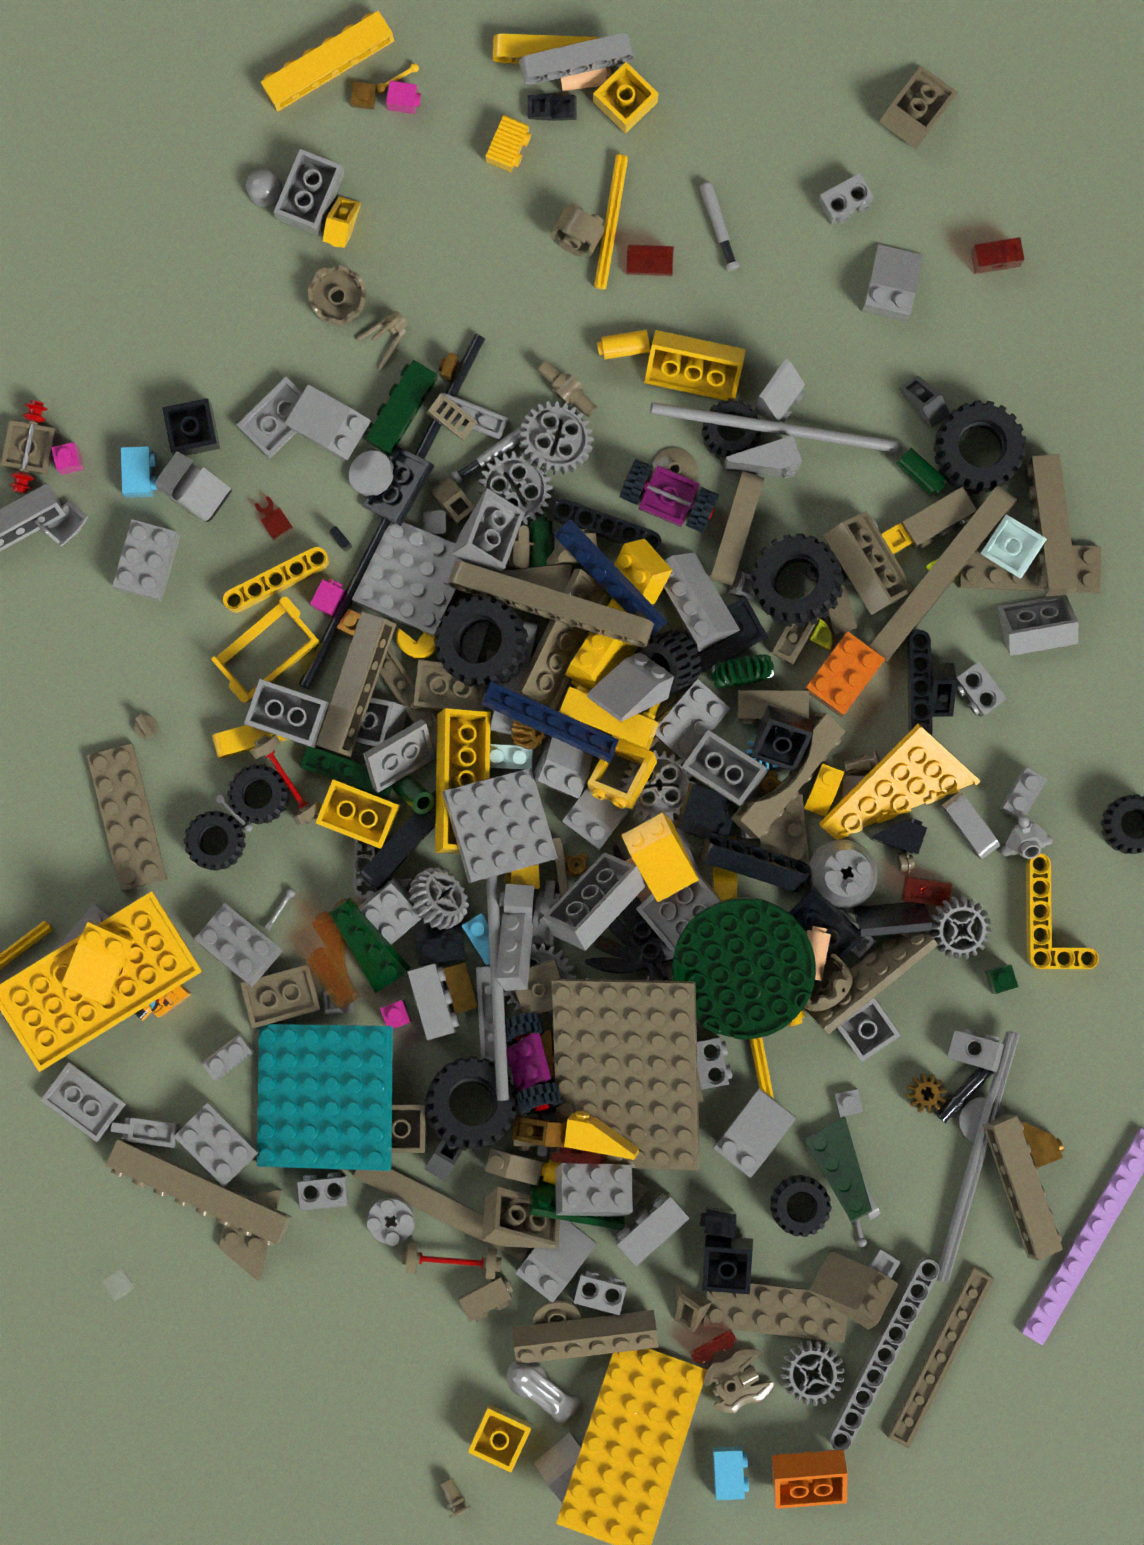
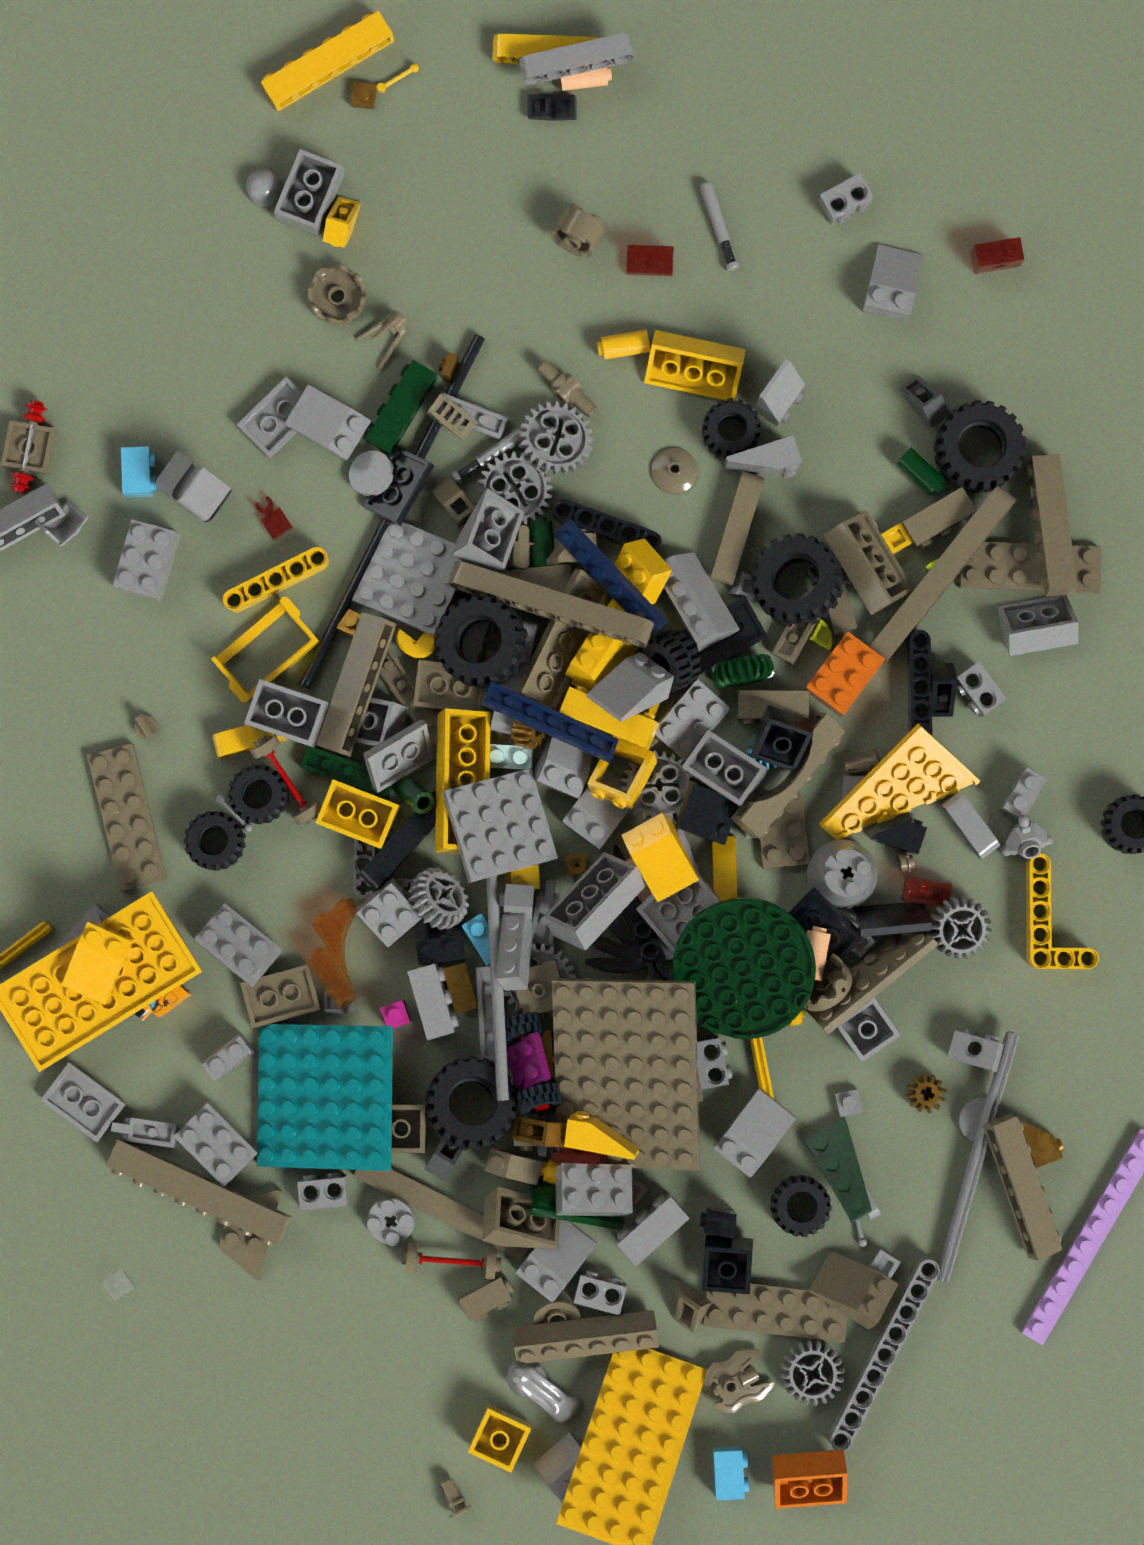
(67, 458): dark pink brick -> none
(191, 427): black brick -> none
(289, 894): light grey hinge -> none
(328, 597): dark pink brick -> none
(340, 539): black tile -> none
(371, 950): dark green wing -> none
(403, 97): dark pink brick -> none
(435, 522): light grey slope -> none
(507, 144): yellow brick -> none
(561, 867): dark tan tile -> none
(611, 221): yellow axle -> none
(625, 97): yellow brick -> none
(668, 496): plate -> none
(705, 1351): clear red plate -> none
(754, 862): black beam -> none
(770, 777): pearl gold plate -> none
(773, 427): light grey piece -> none
(823, 790): yellow slope -> none
(918, 107): dark tan slope -> none
(940, 1357): dark tan tile -> none
(968, 1088): black pin -> none
(1001, 979): dark green brick -> none
(1013, 546): light aqua plate -> none

